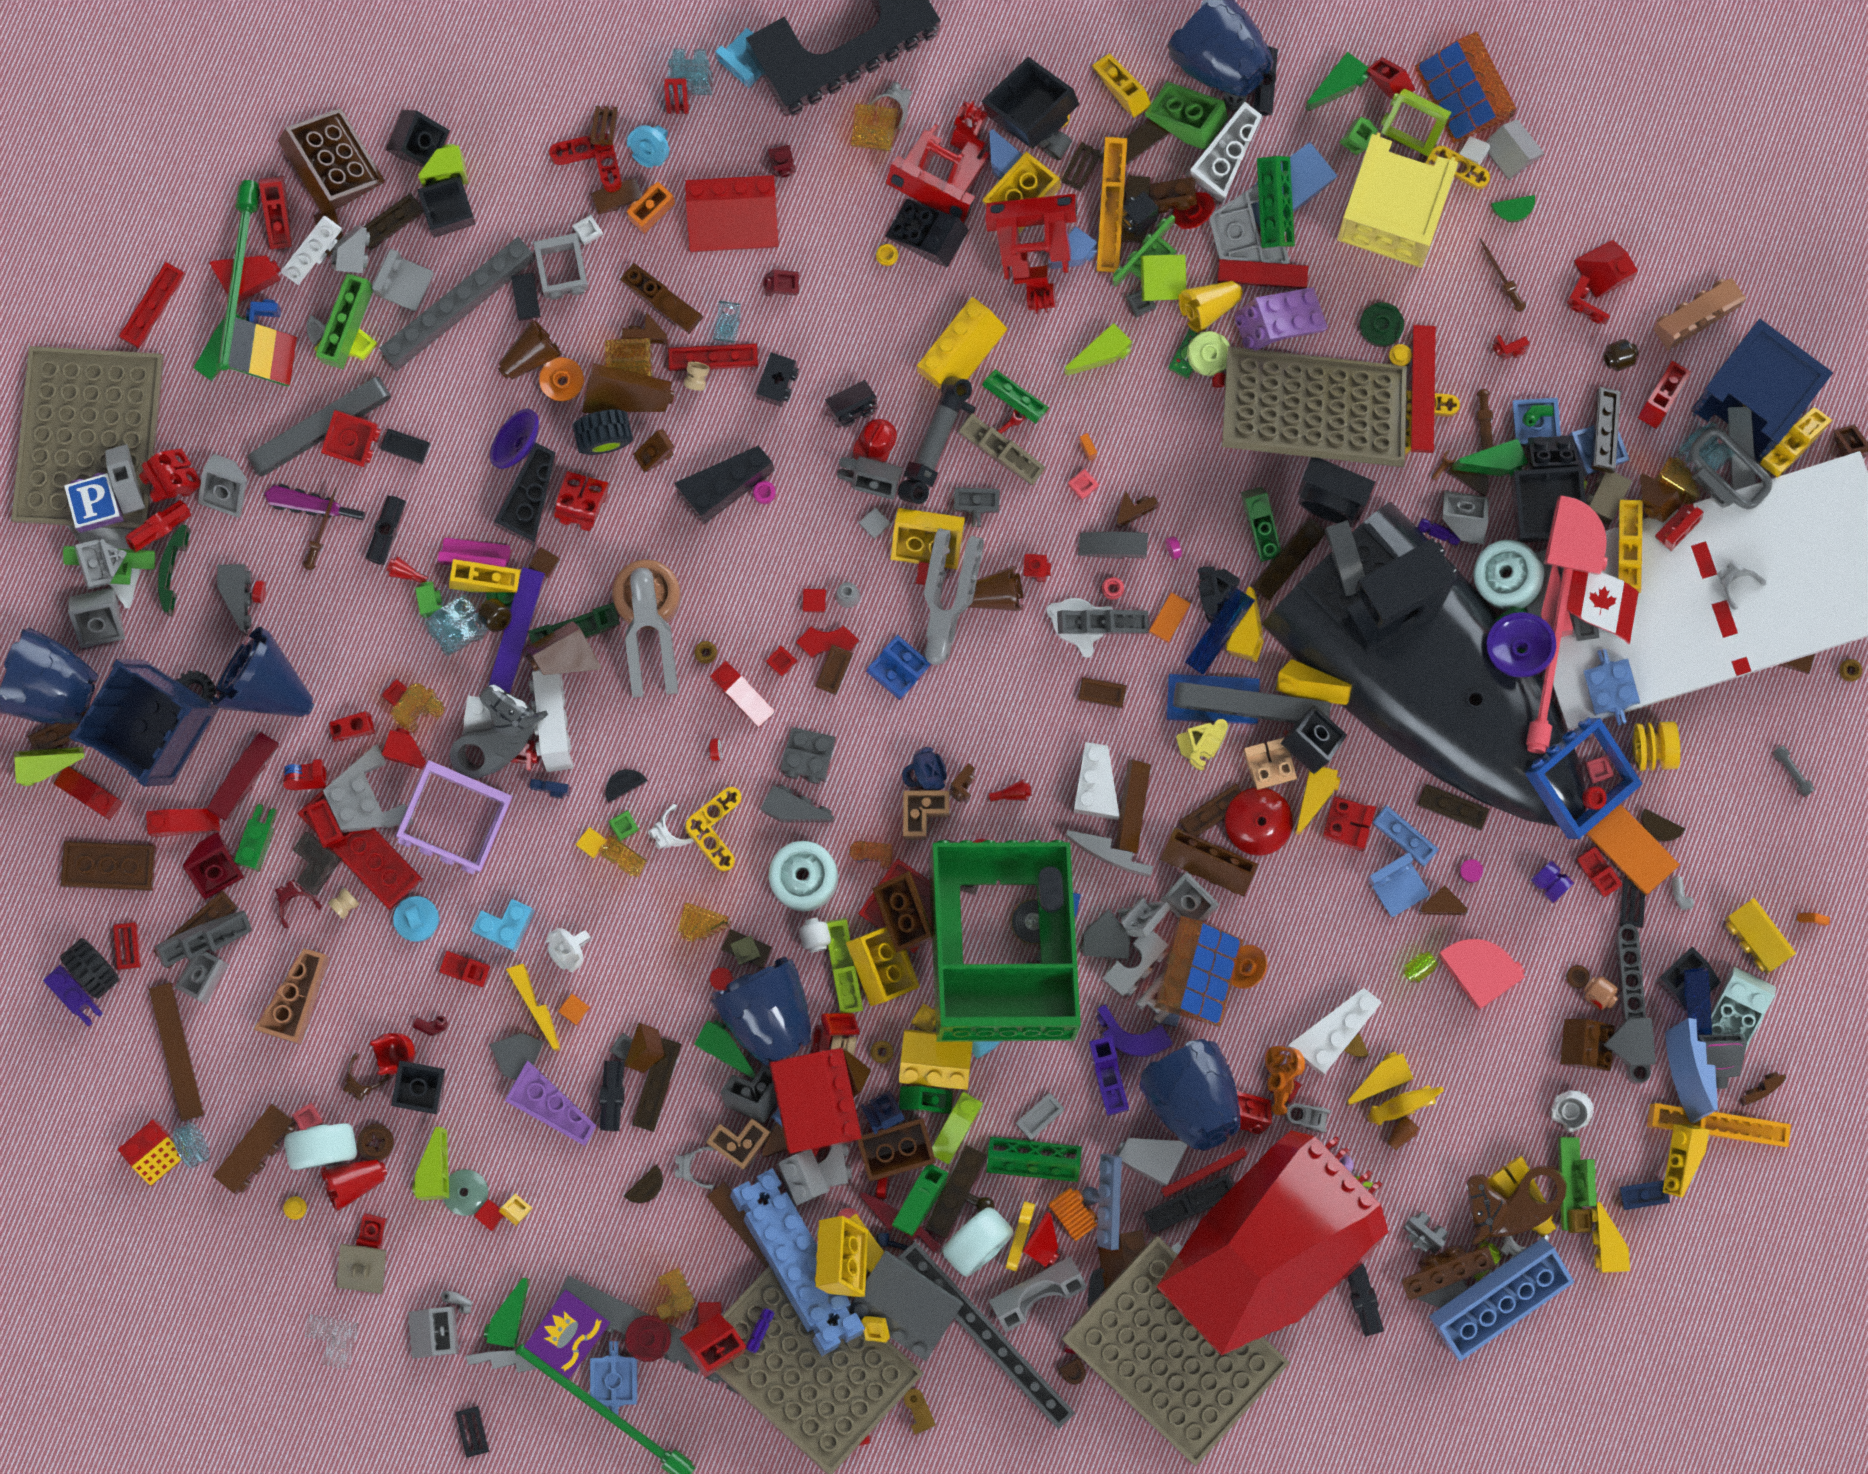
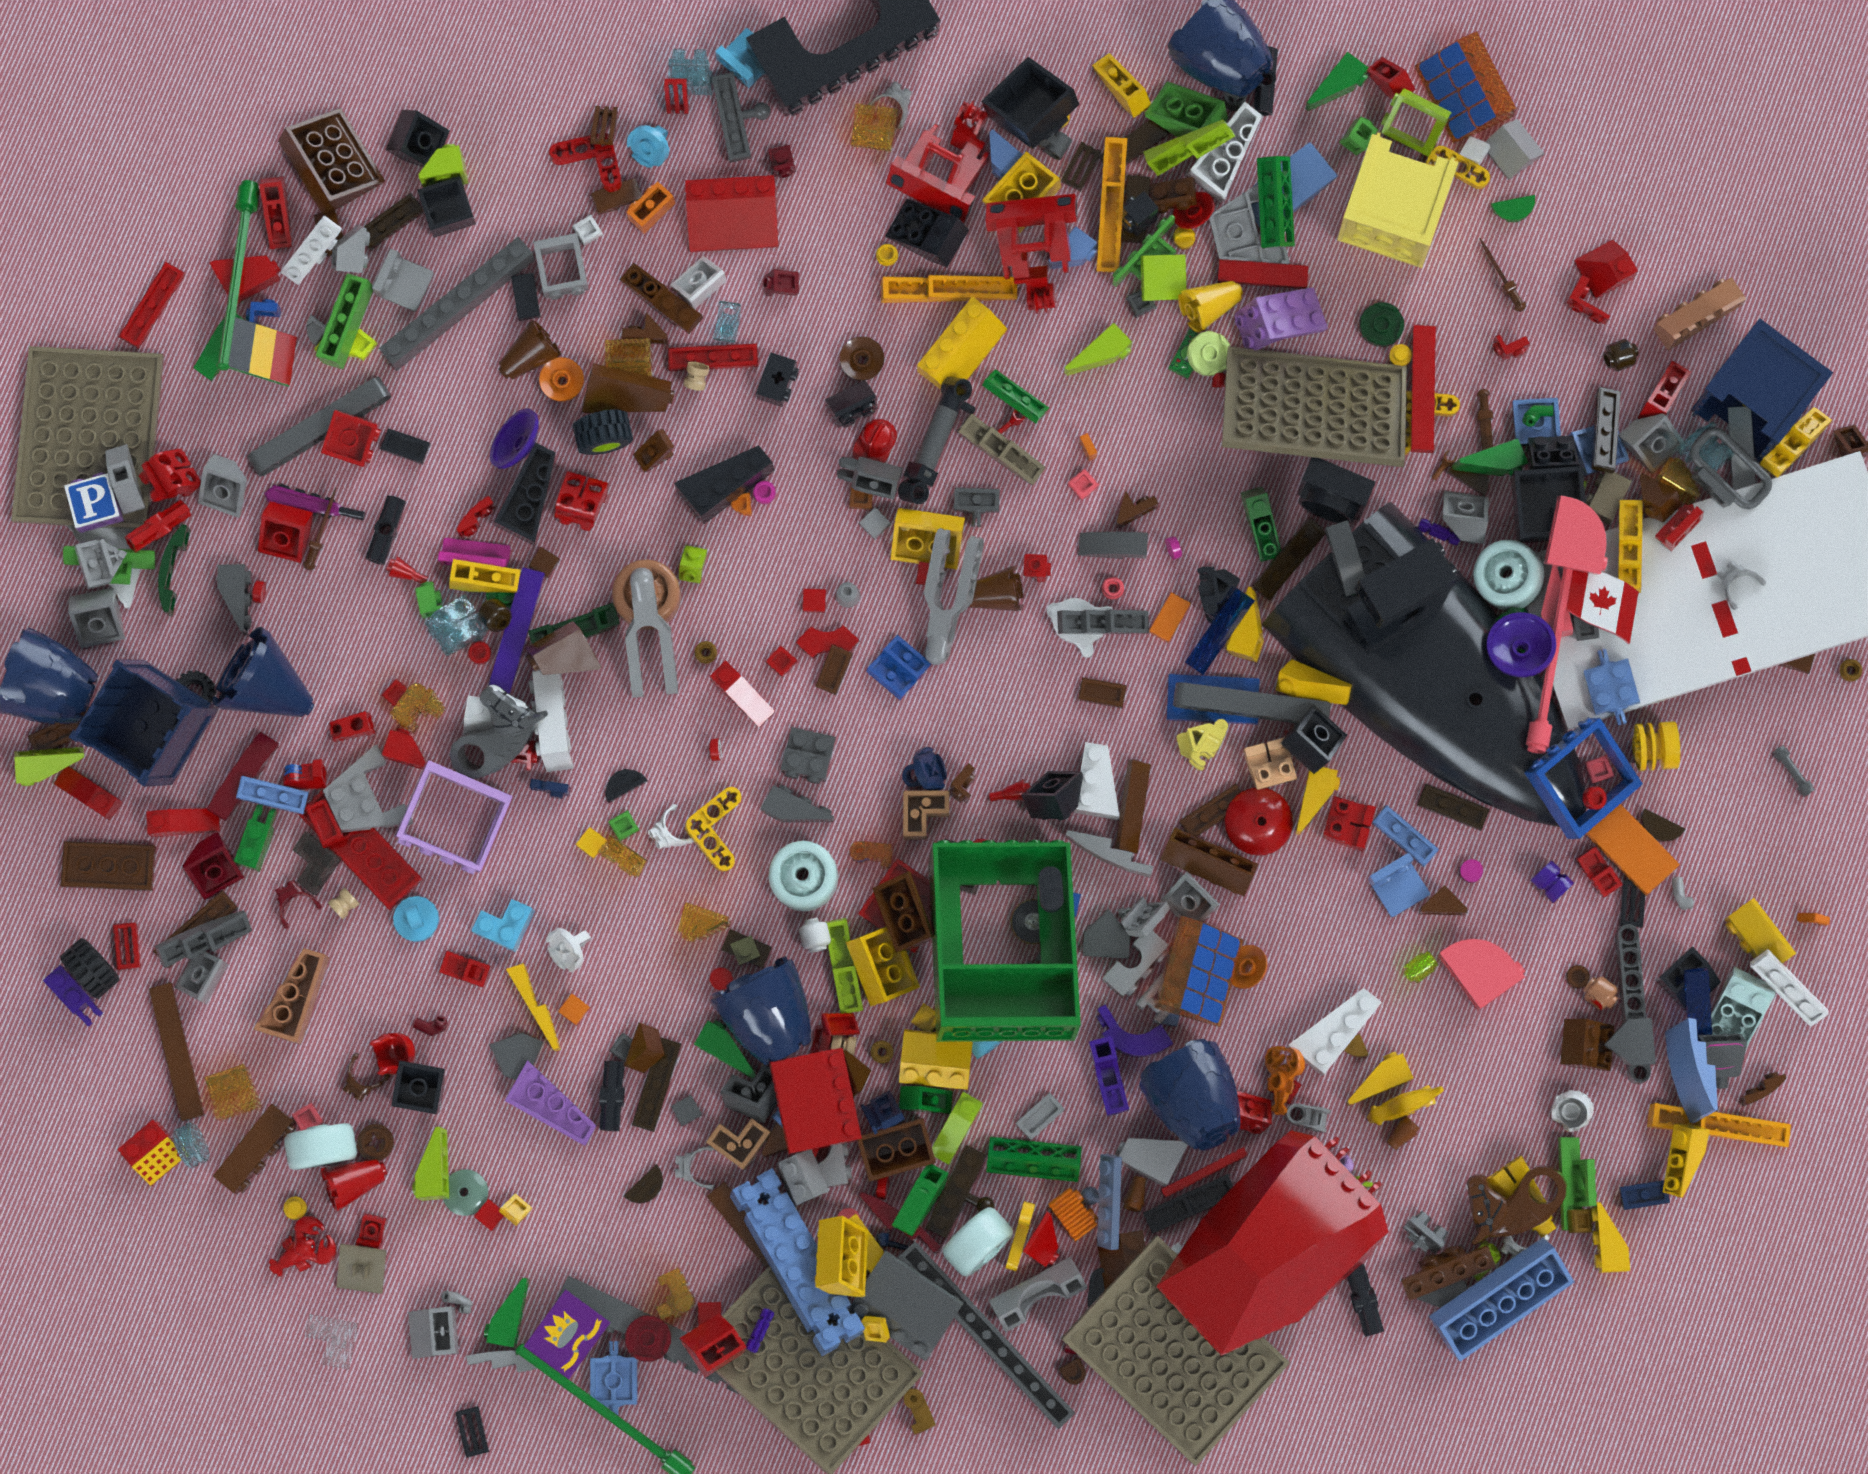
(221, 1089): none -> clear yellow hips
(272, 795): none -> medium blue tile
(284, 531): none -> red slope
(303, 1248): none -> red animal
(469, 524): none -> red slope
(479, 653): none -> red tile
(686, 1110): none -> dark grey tile
(692, 564): none -> lime bracket
(699, 282): none -> white slope
(733, 118): none -> dark grey plate
(743, 504): none -> orange tile
(858, 348): none -> reddish brown dish
(860, 500): none -> dark orange tile
(947, 288): none -> light orange slope
(1054, 795): none -> black slope
(1135, 1196): none -> dark orange cone
(1184, 238): none -> yellow tile
(1194, 143): none -> lime slope
(1652, 440): none -> light grey slope
(1789, 988): none -> white tile

